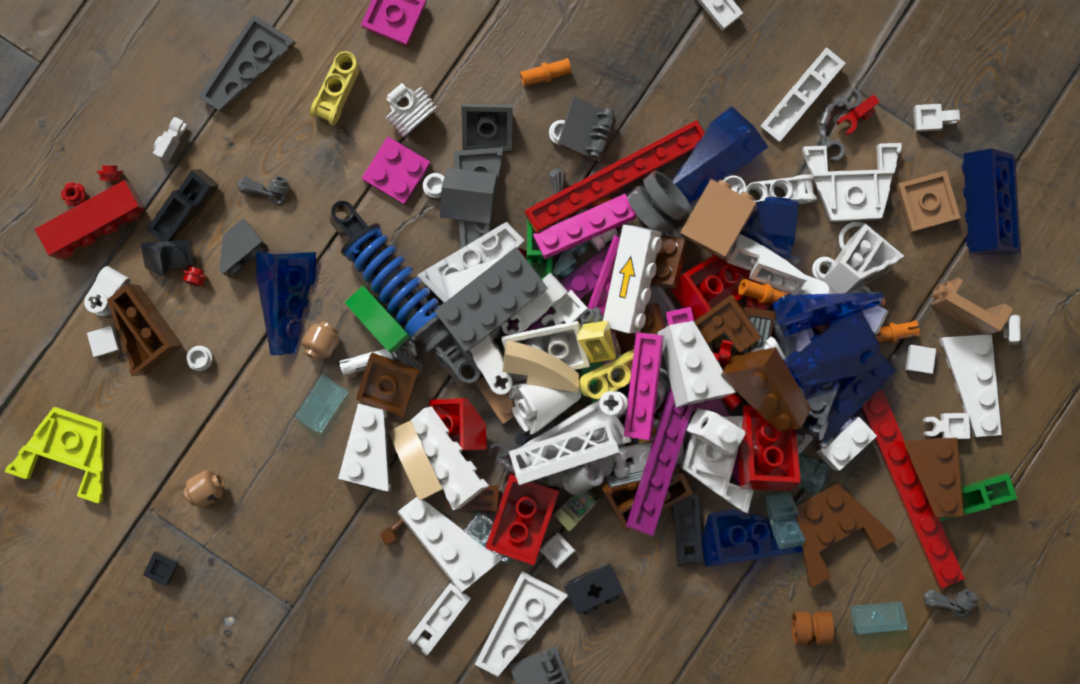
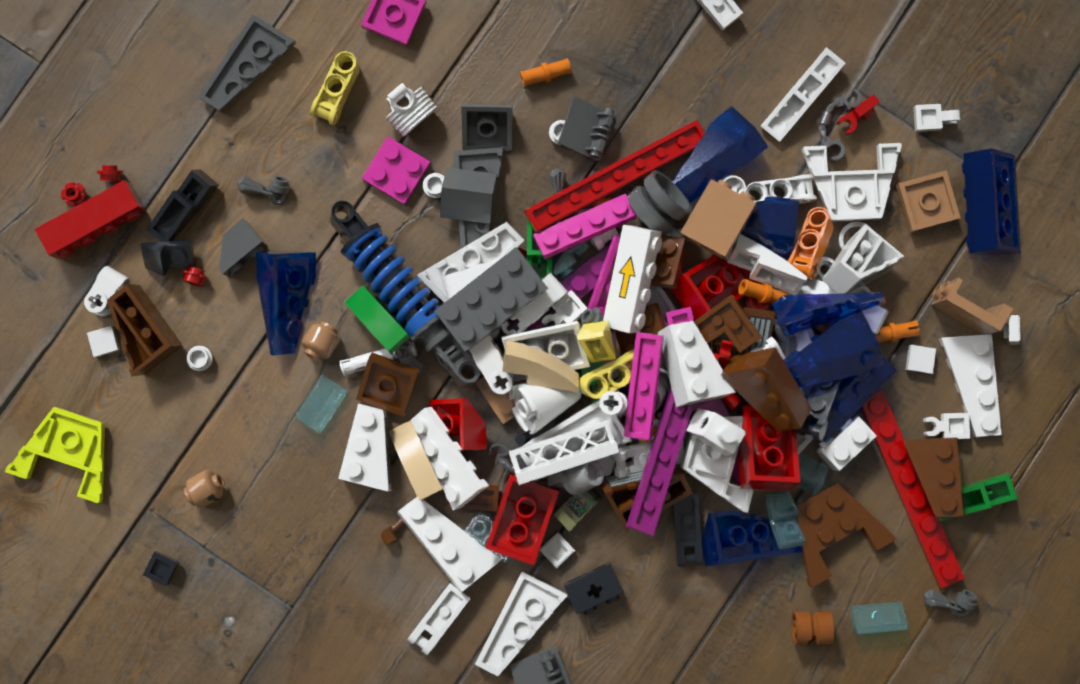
(169, 141): white plate -> none
(809, 258): none -> orange piece

